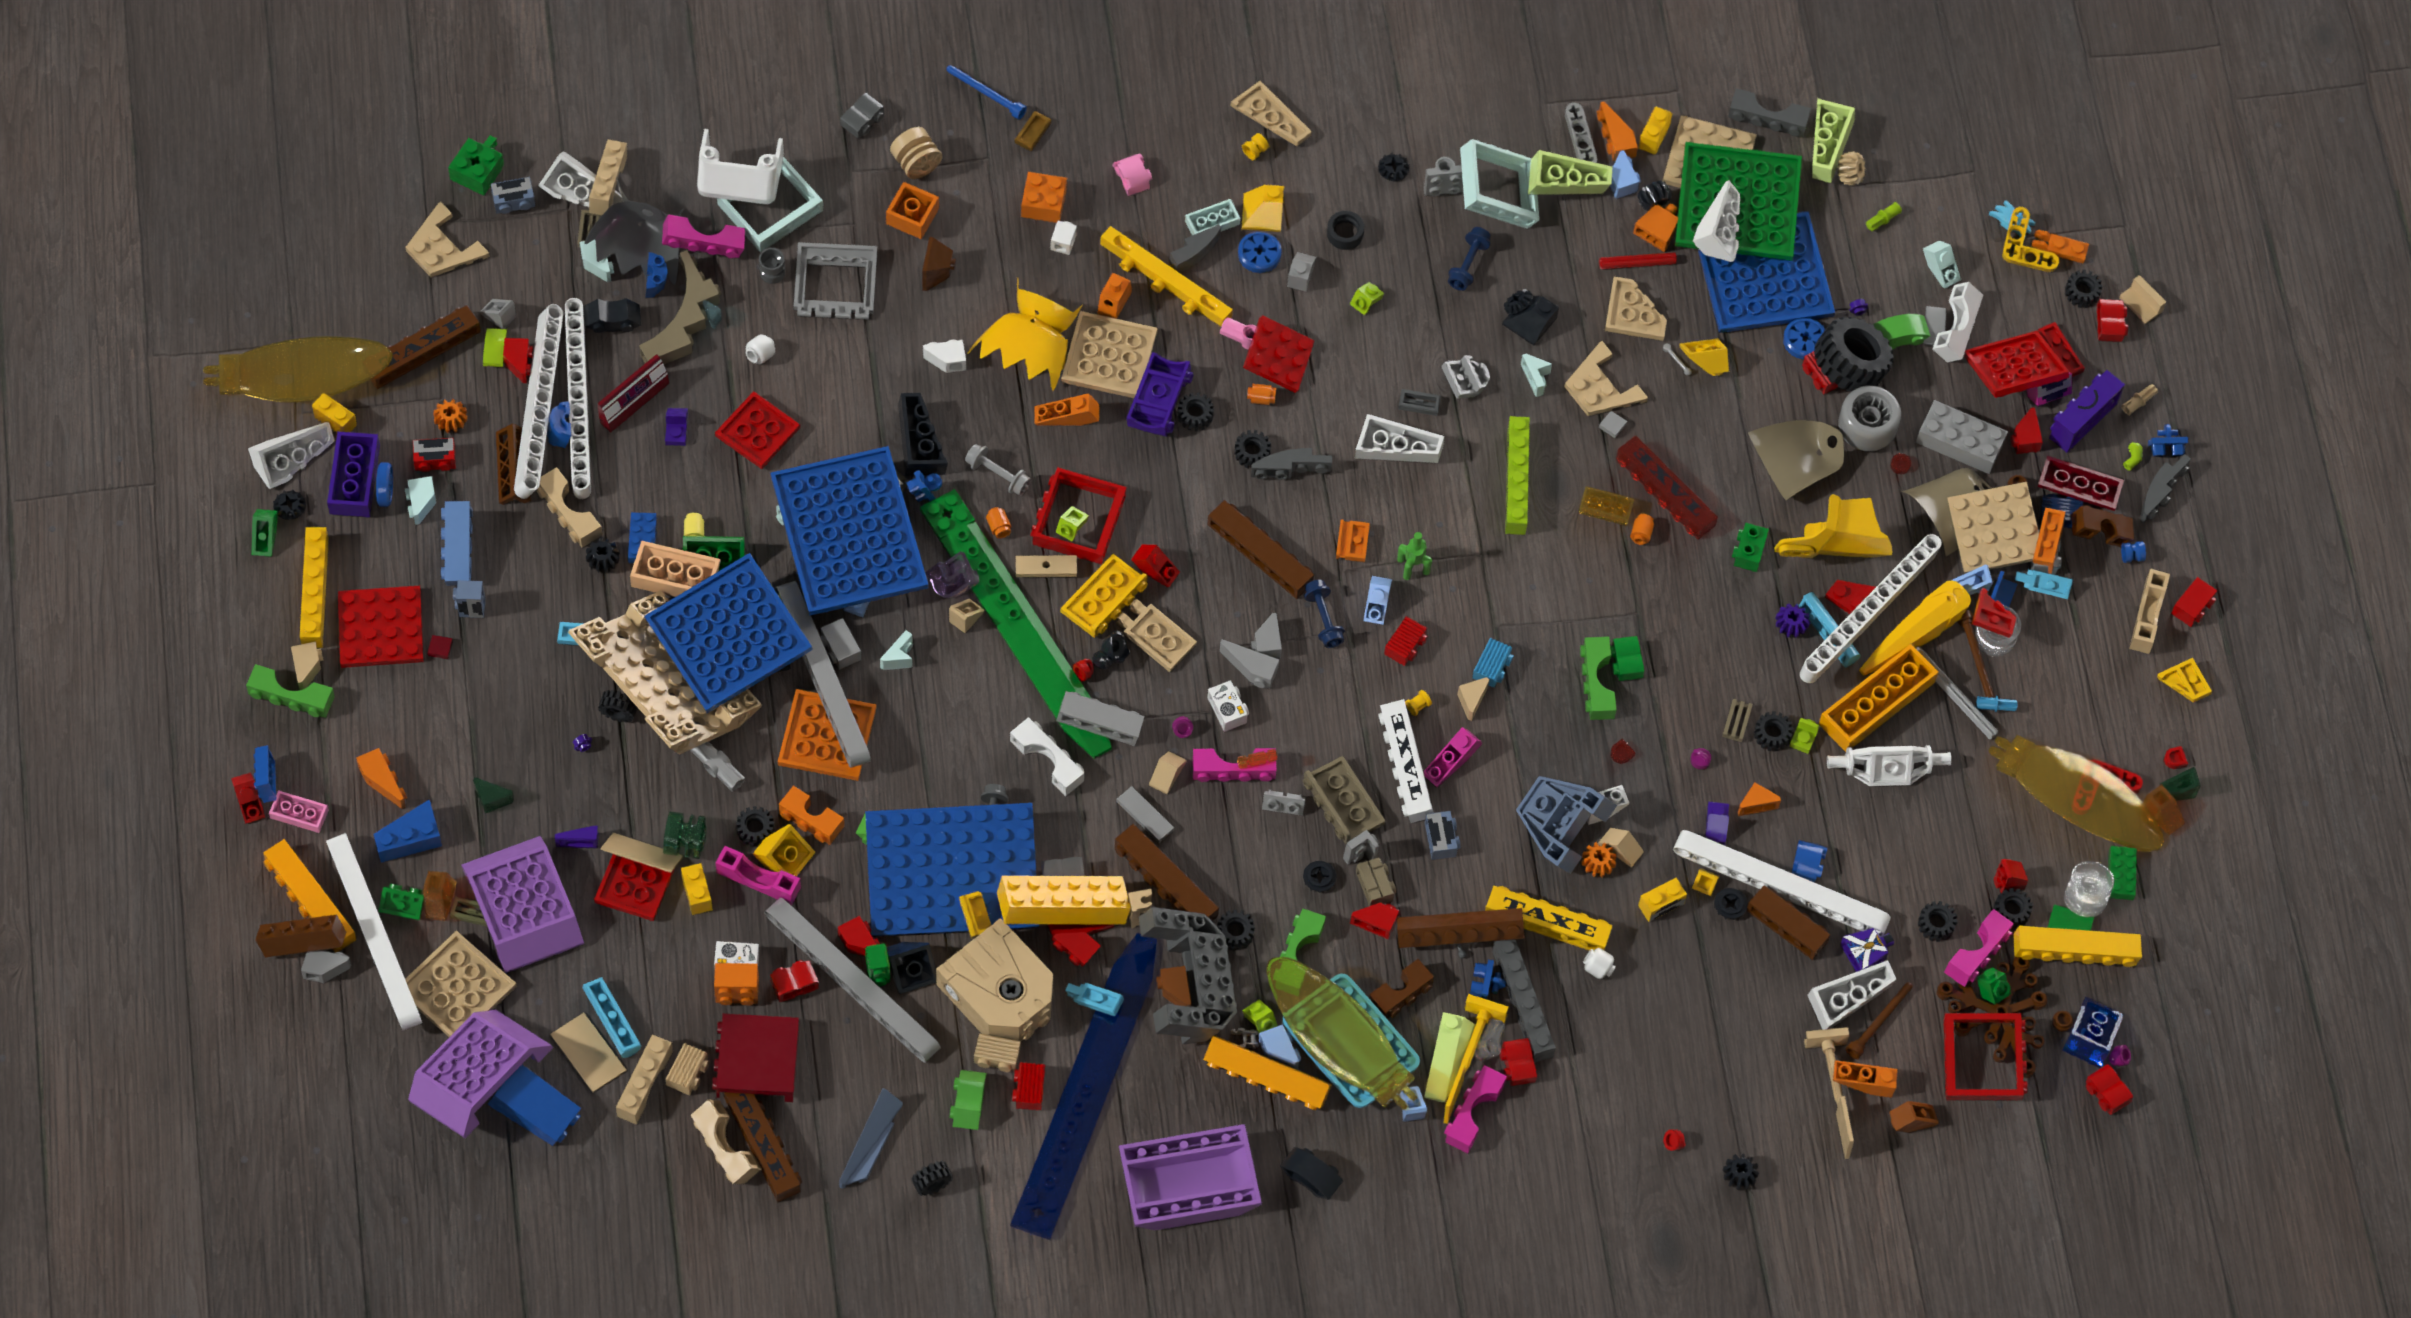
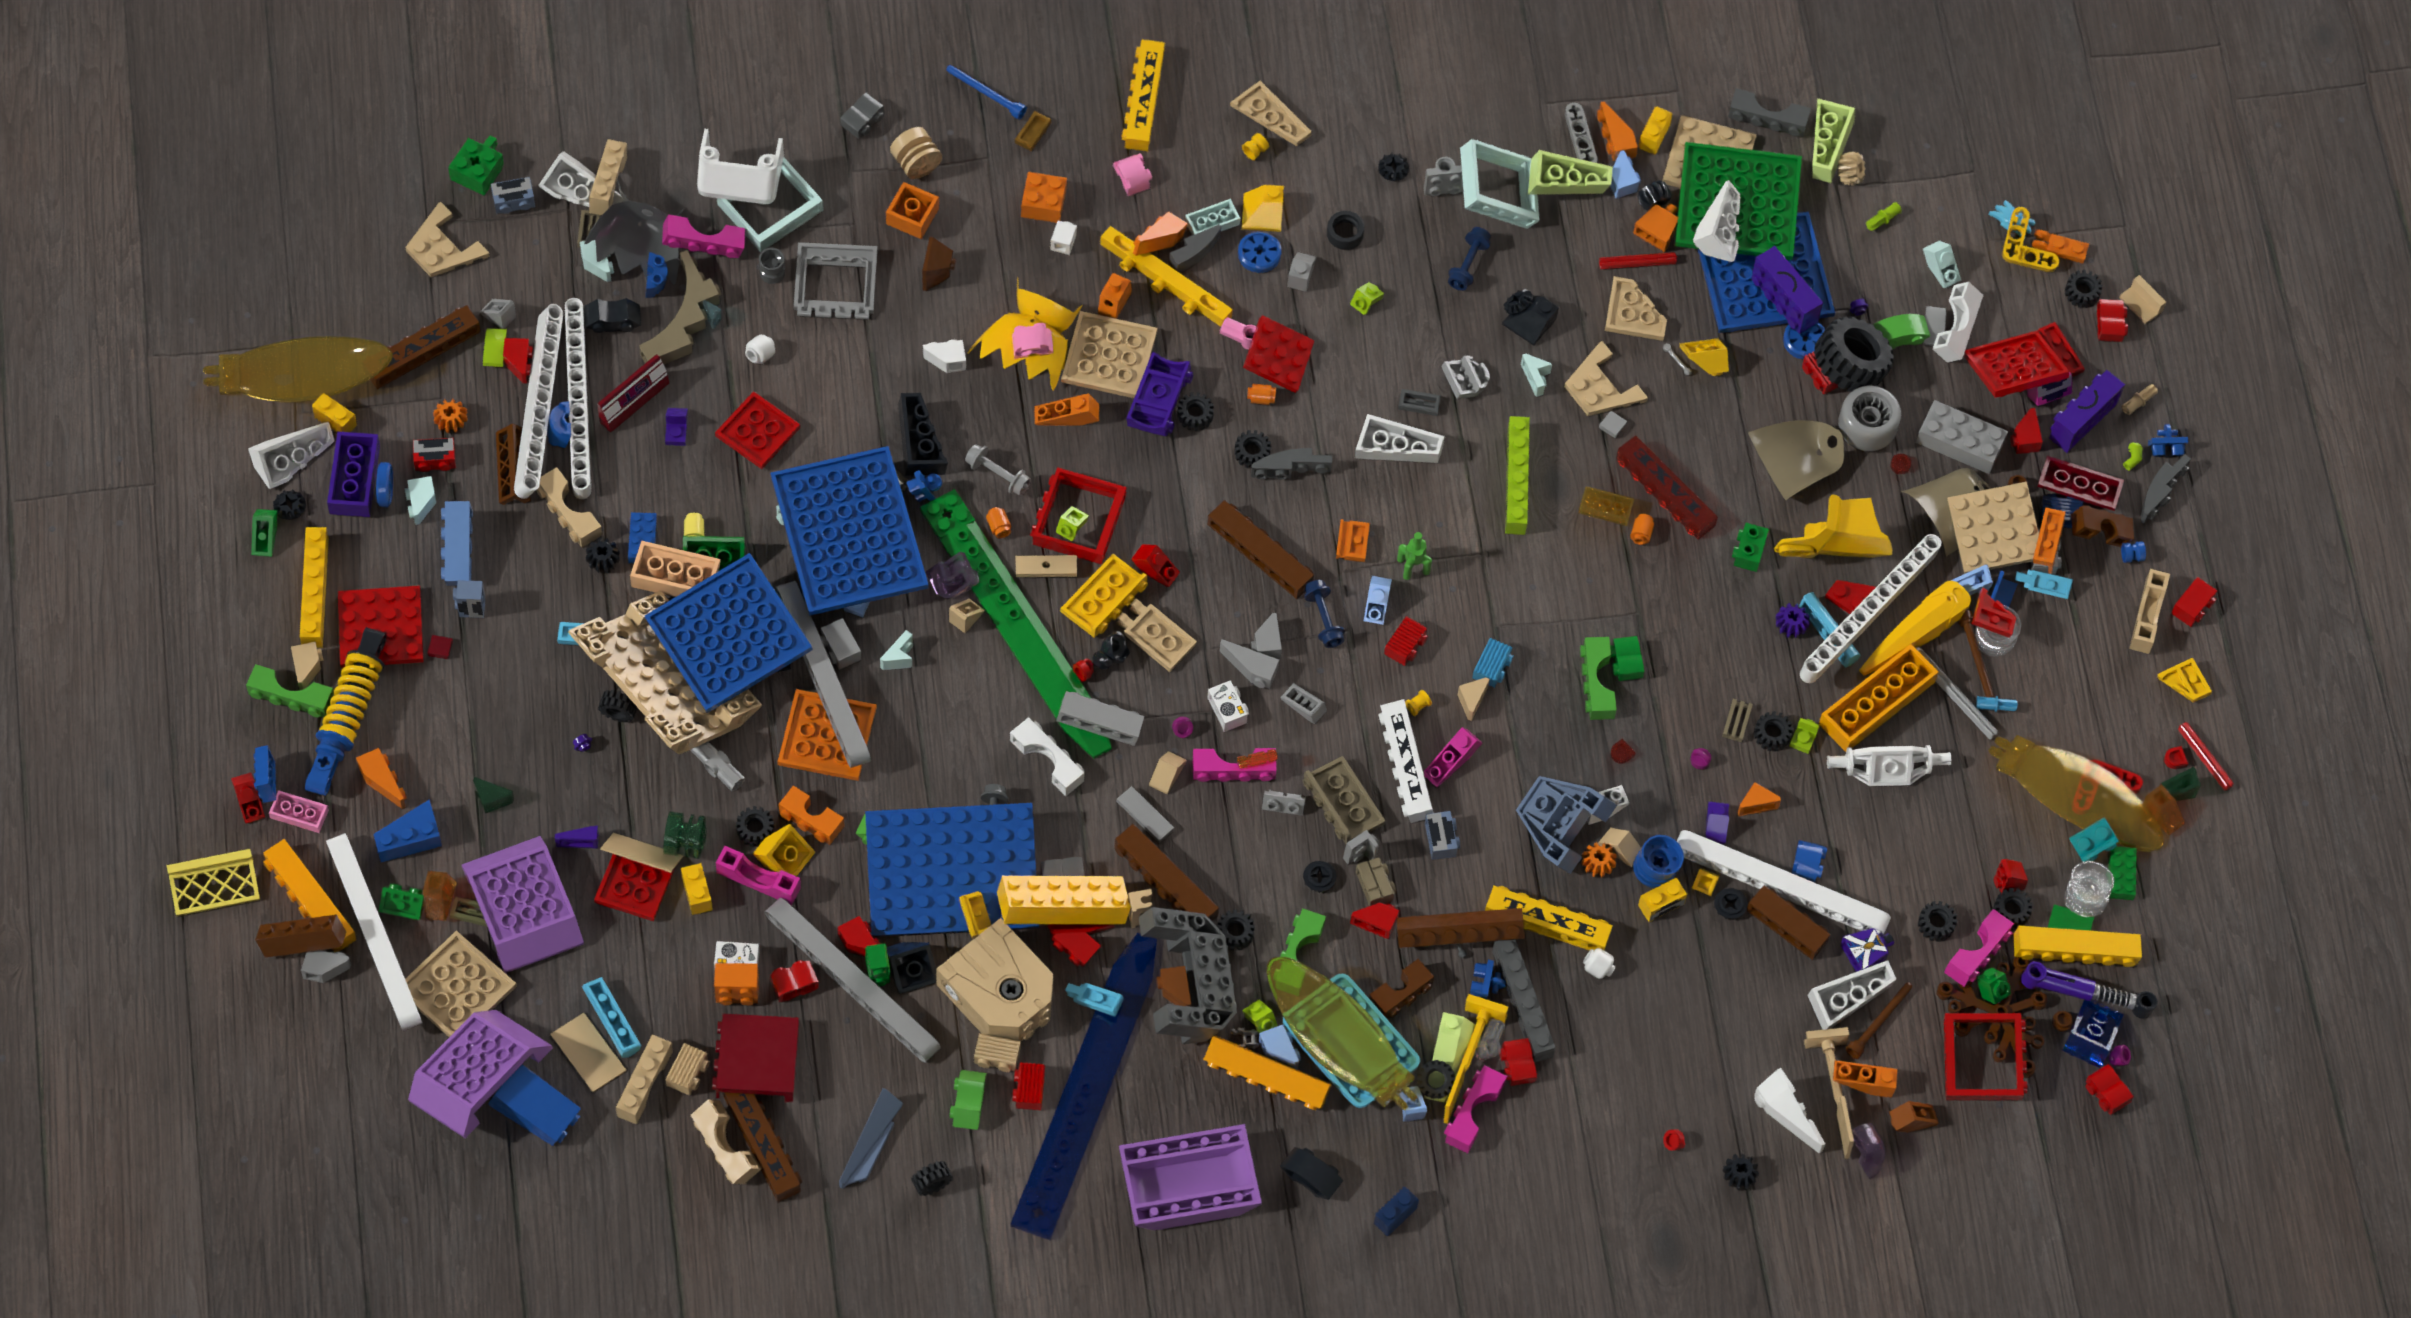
(209, 865): none -> light yellow fence
(345, 709): none -> piece
(1032, 340): none -> bright pink cylinder
(1144, 95): none -> yellow brick
(1162, 235): none -> orange slope
(1313, 711): none -> light grey slope
(1396, 1211): none -> dark blue brick
(1426, 1088): none -> black tyre
(1658, 861): none -> blue wheel
(1779, 1102): none -> white wedge
(1786, 290): none -> dark purple brick
(1871, 1149): none -> clear purple brick
(2086, 989): none -> piece
(2094, 840): none -> teal bracket
(2205, 756): none -> red axle

